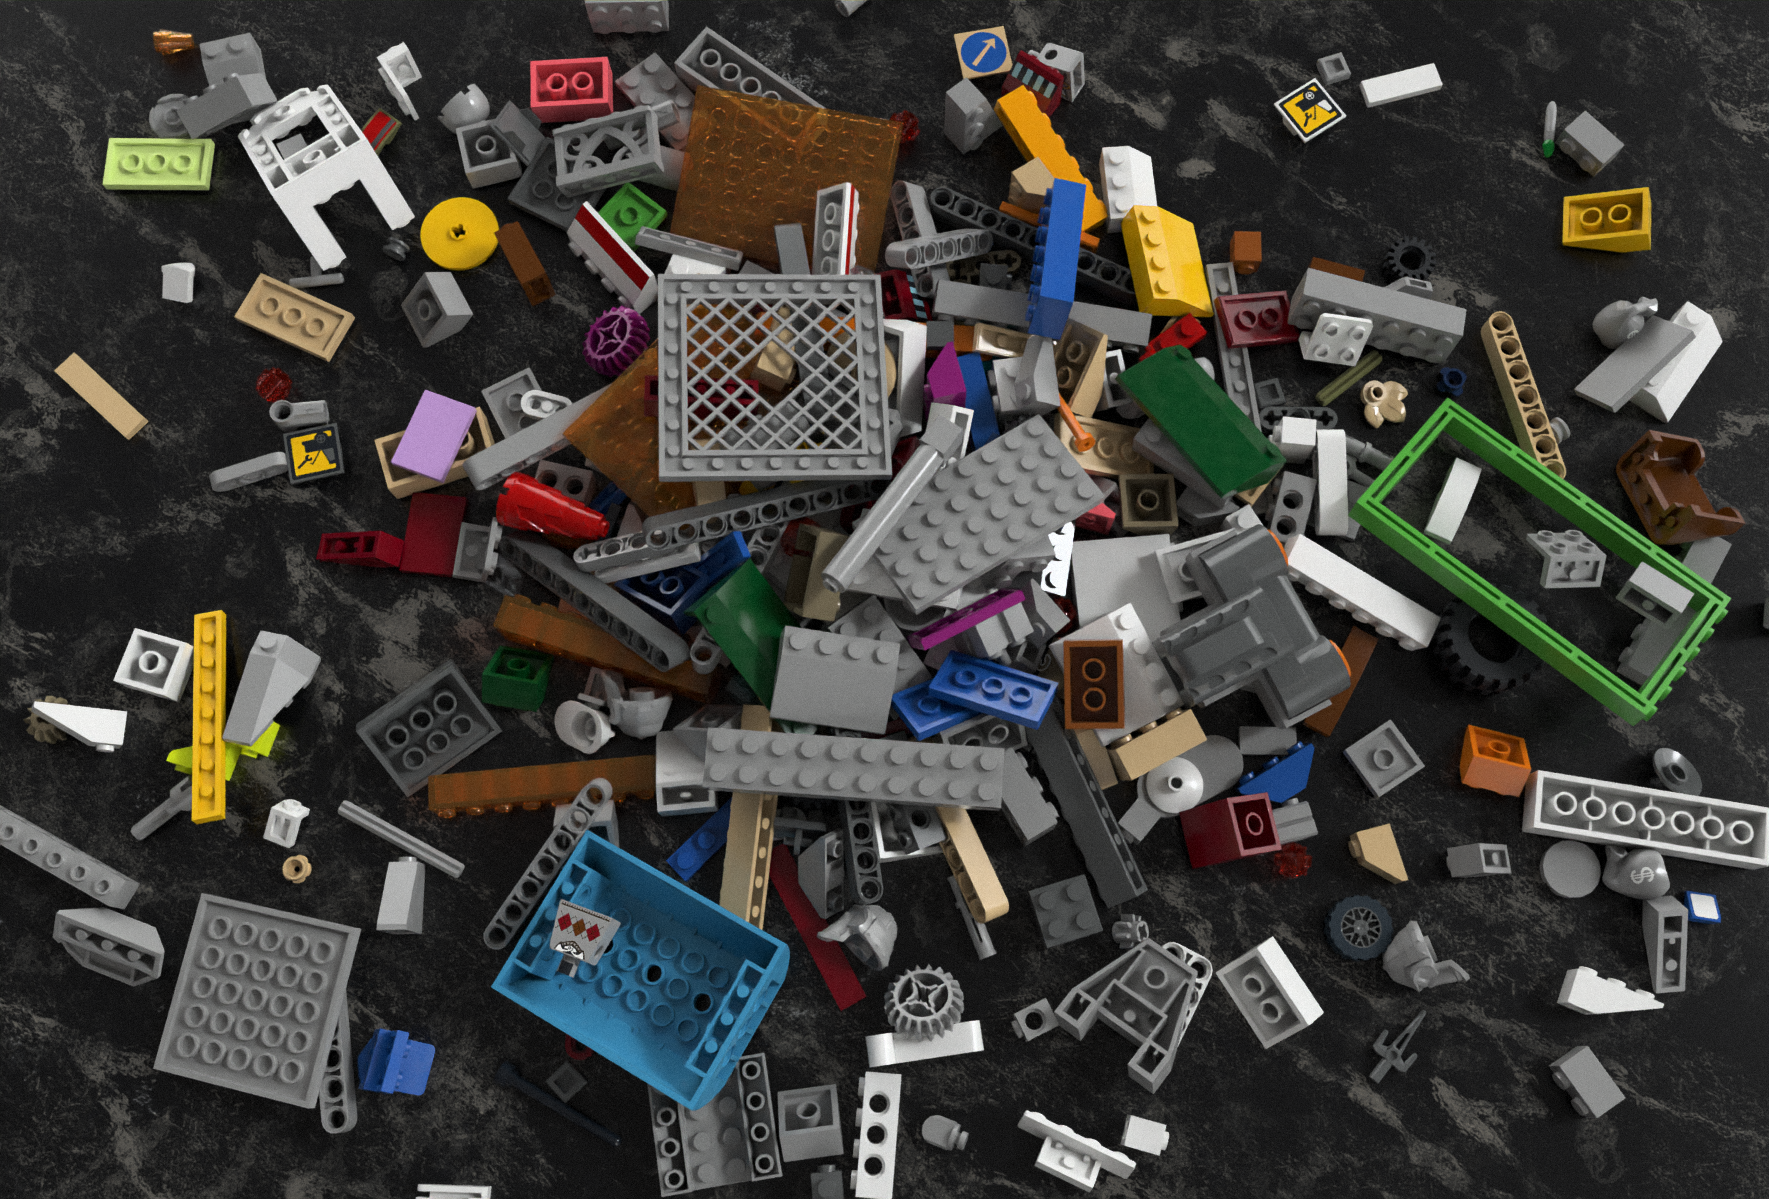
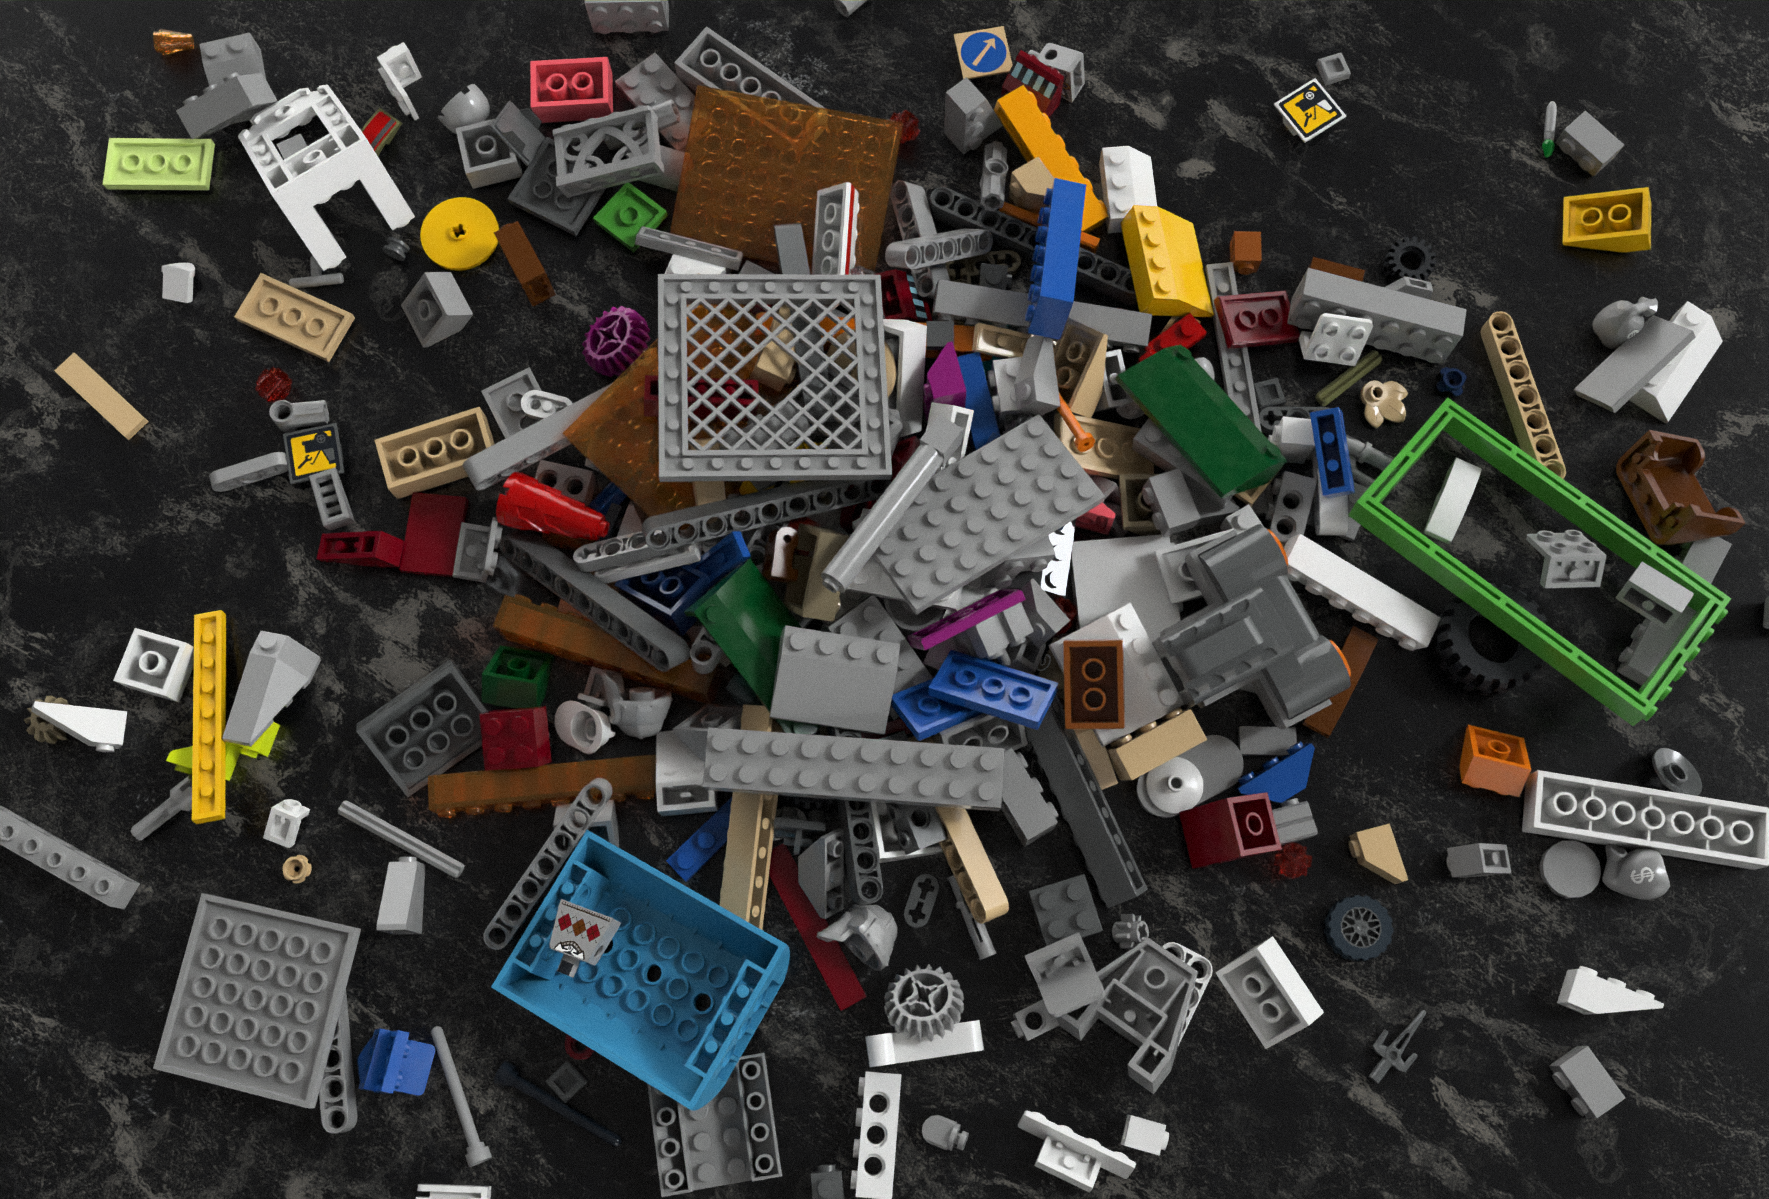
(111, 943): light grey wedge -> none
(166, 121): light grey tile -> none
(325, 513): none -> light grey slope
(434, 436): lavender tile -> none
(477, 1150): none -> light grey piece
(515, 738): none -> dark red brick
(612, 260): white slope -> none
(779, 555): none -> reddish brown leg
(809, 1123): light grey slope -> none
(914, 898): none -> dark grey beam
(993, 176): none -> light grey piece
(1065, 975): none -> light grey bracket
(1138, 821): light grey brick -> none
(1170, 502): none -> light grey brick
(1332, 453): none -> blue brick
(1383, 759): light grey plate -> none
(1400, 85): white tile -> none
(1412, 961): light grey head -> none
(1559, 429): light grey bush -> none
(1666, 942): light grey slope -> none
(1702, 907): slope -> none

